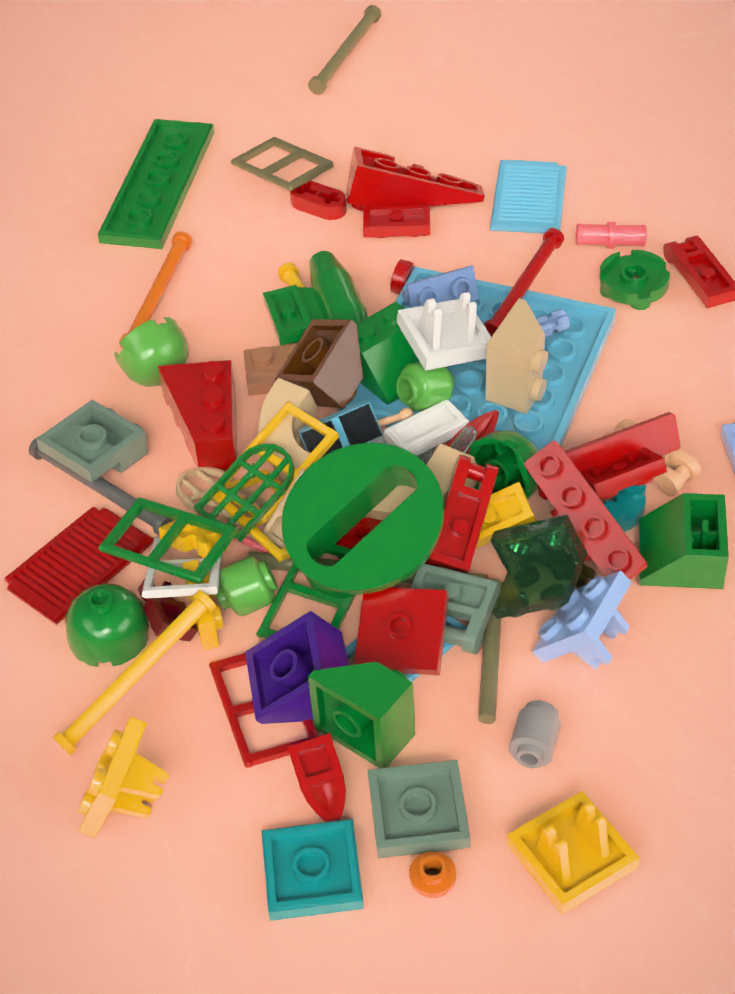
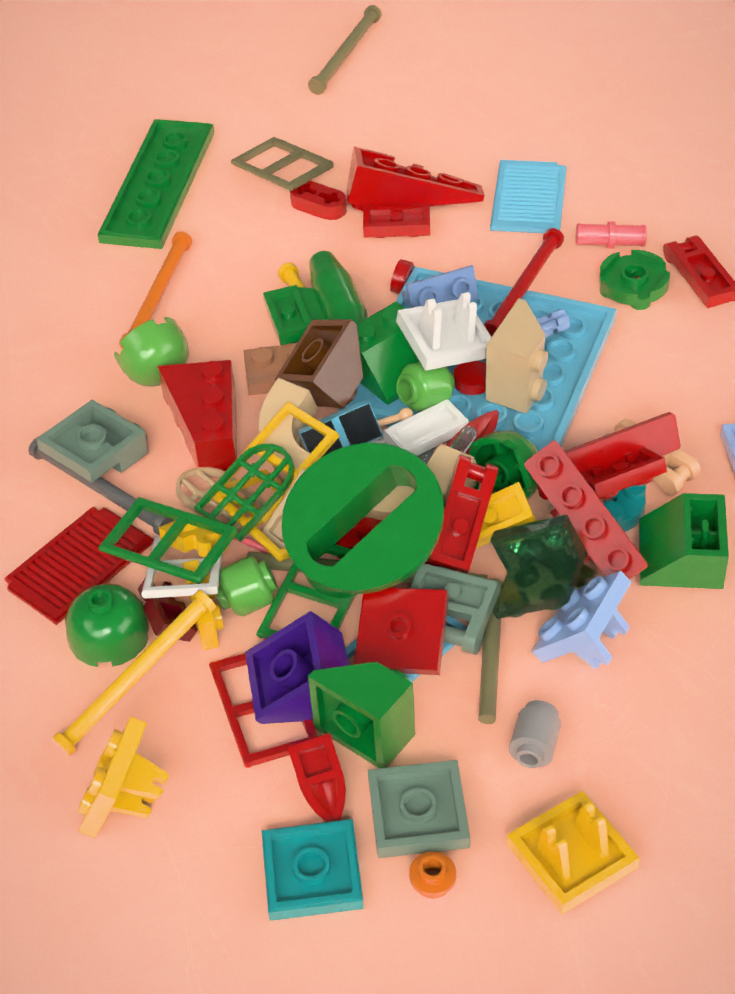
(470, 378): none -> red tile

